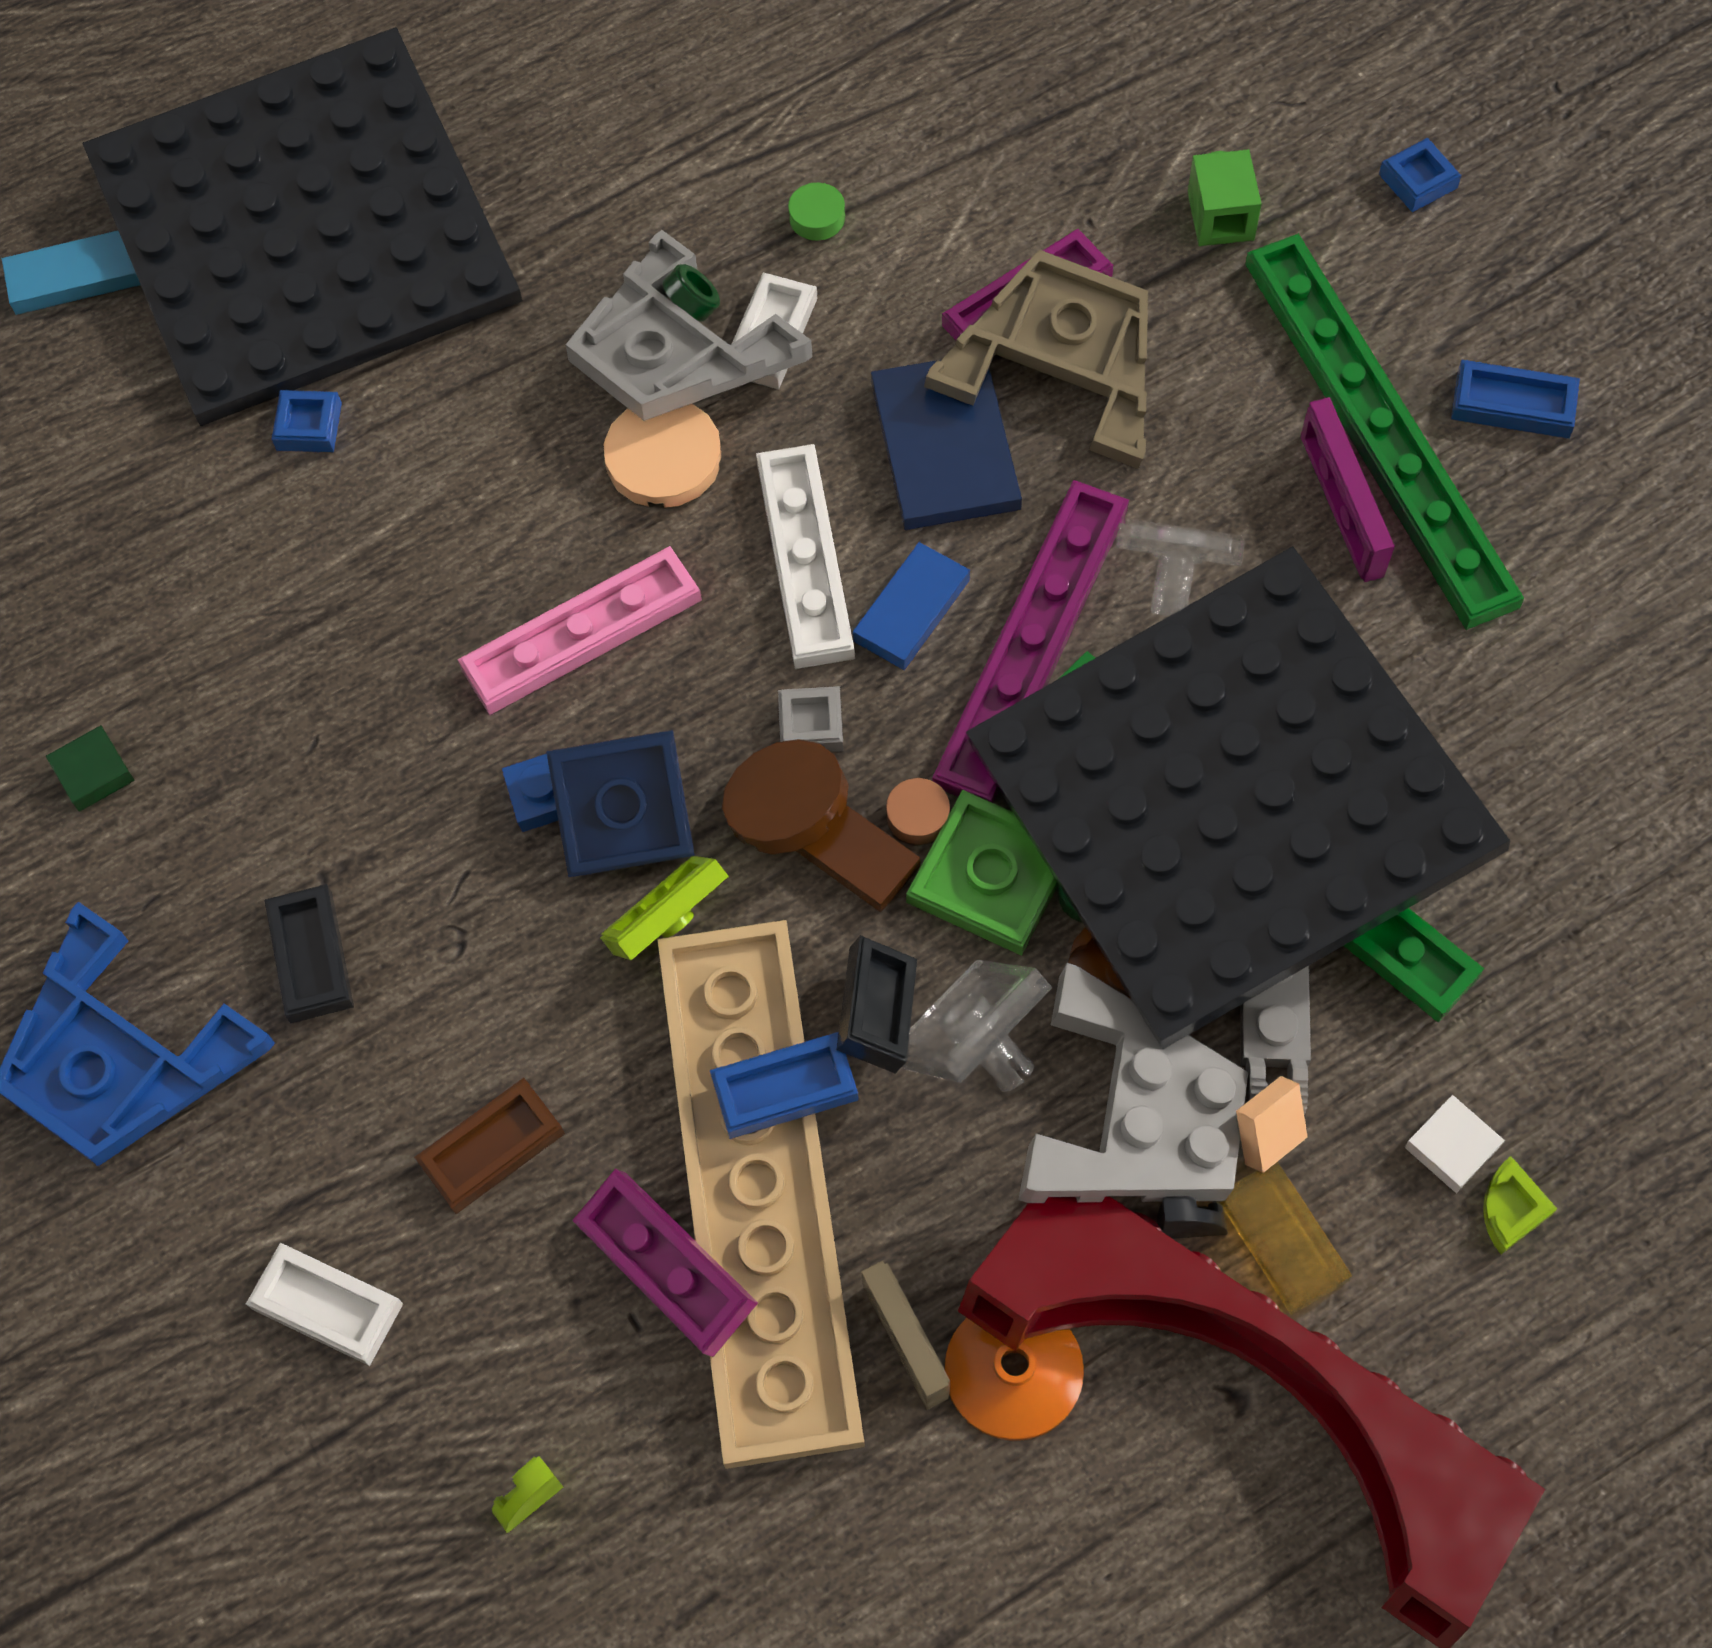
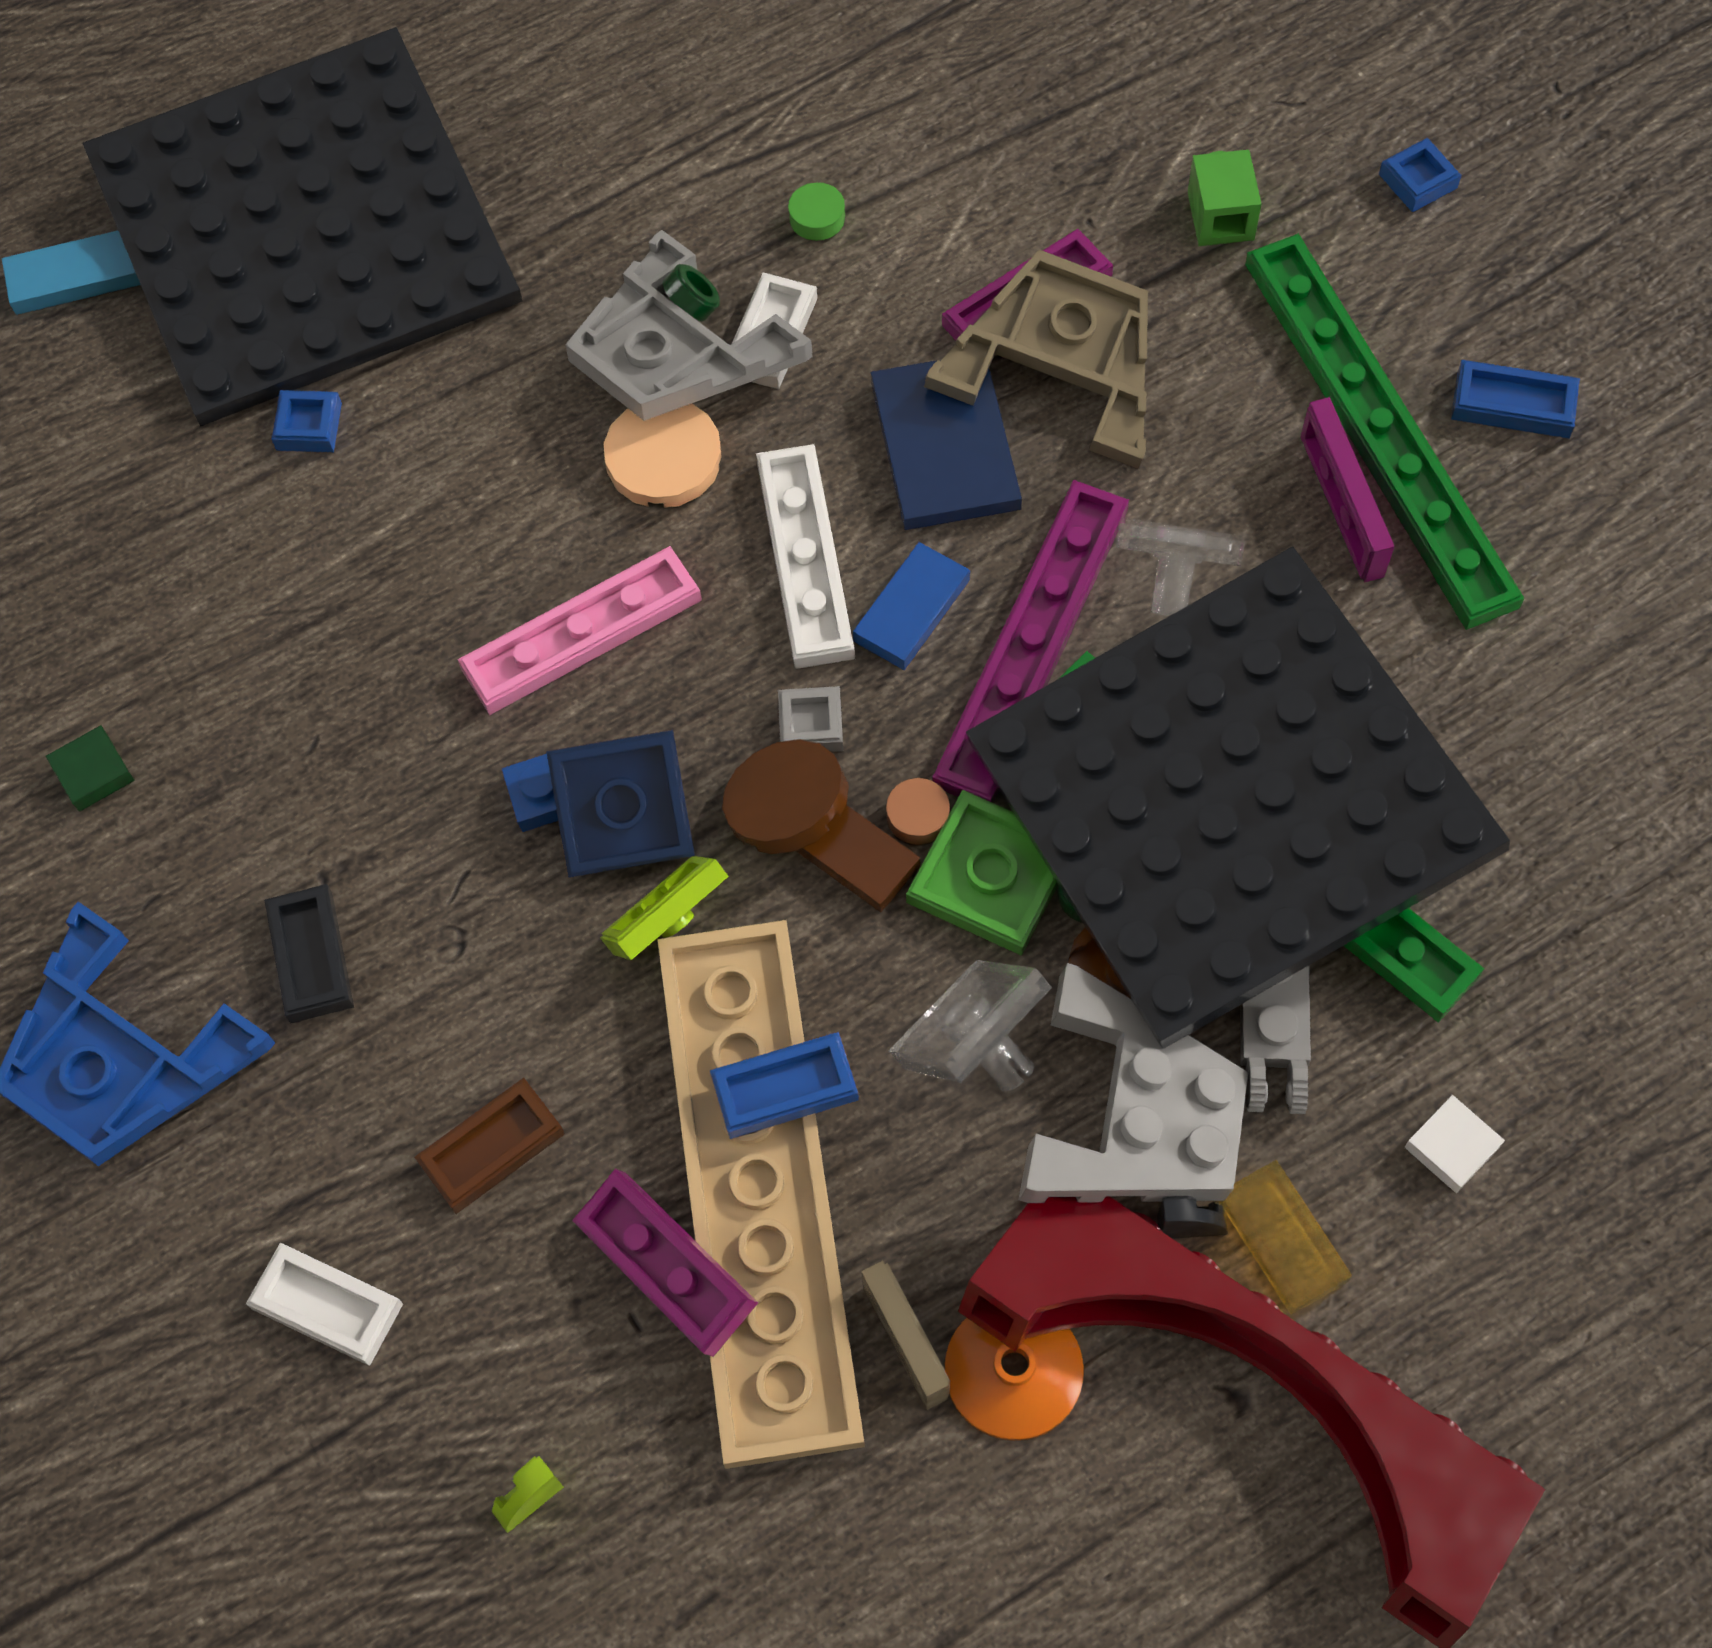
(877, 1004): black tile -> none
(1271, 1124): light nougat tile -> none
(1513, 1206): lime tile -> none

